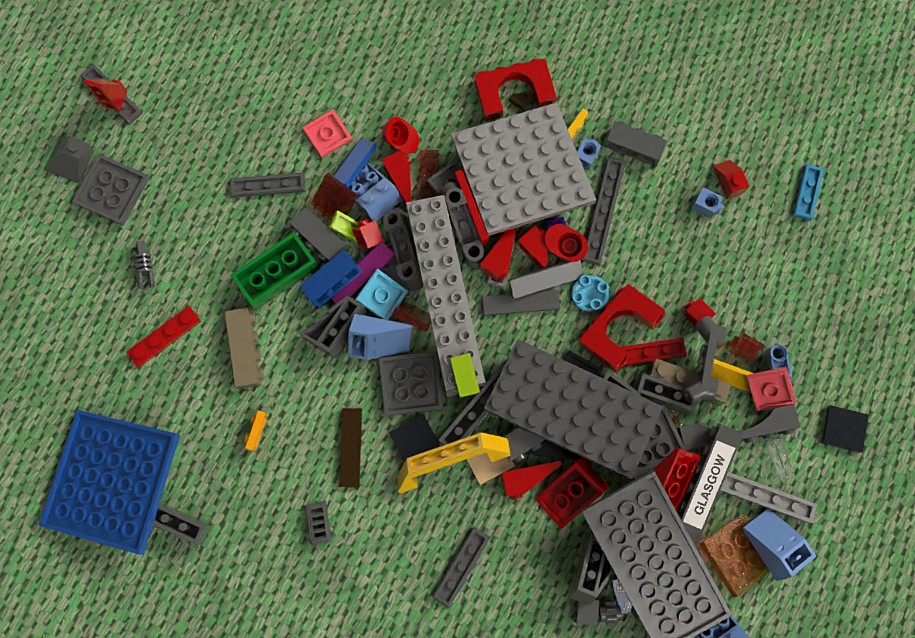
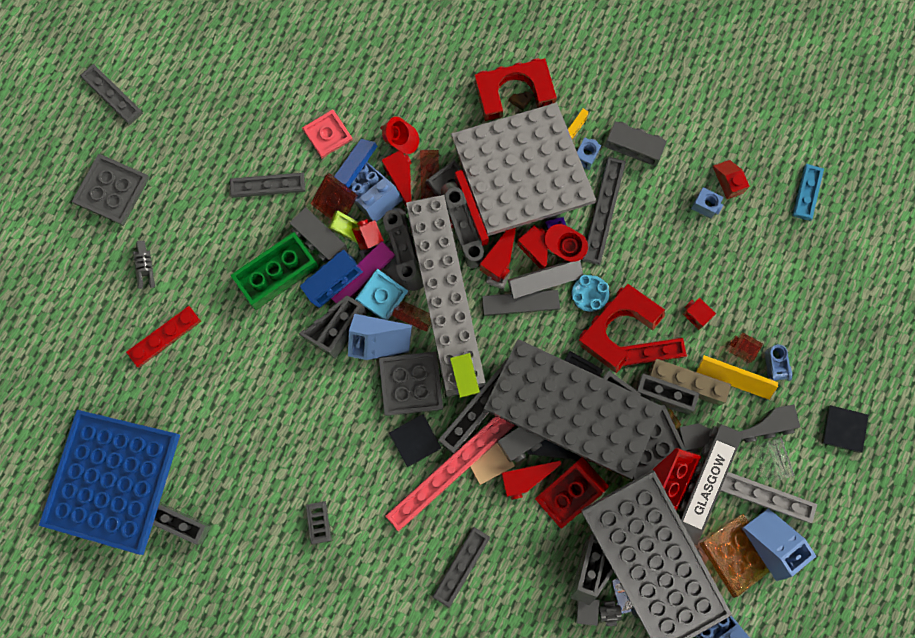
(70, 158): dark grey slope -> none
(108, 93): red slope -> none
(243, 348): dark tan brick -> none
(258, 422): light orange plate -> none
(351, 447): dark brown tile -> none
(448, 472): none -> coral tile
(451, 453): yellow slope -> none
(714, 338): dark grey plate -> none
(771, 389): coral tile -> none

